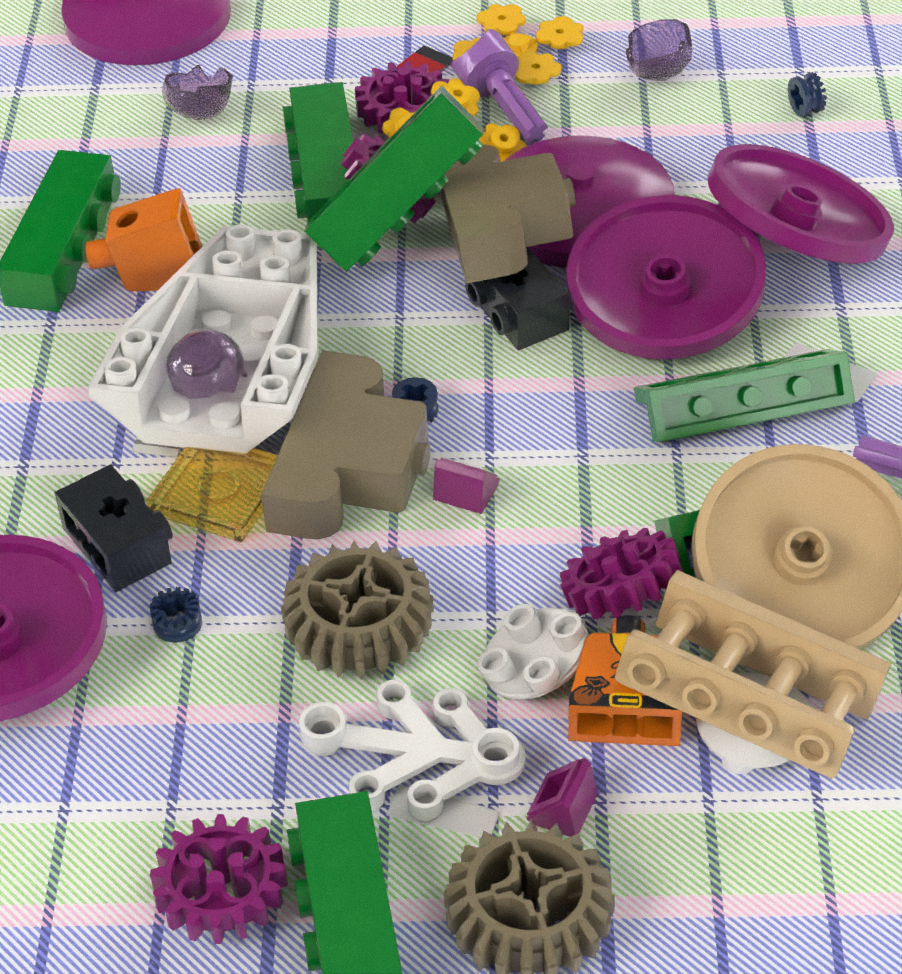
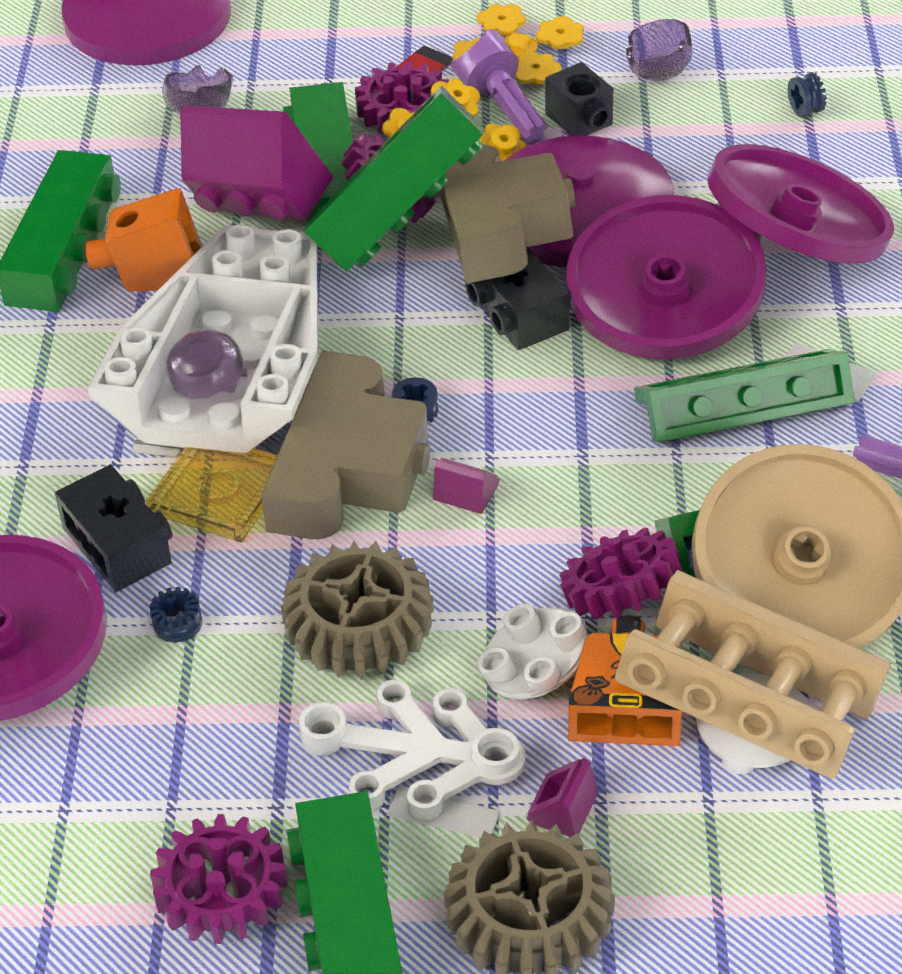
(250, 163): none -> magenta slope
(579, 100): none -> black brick

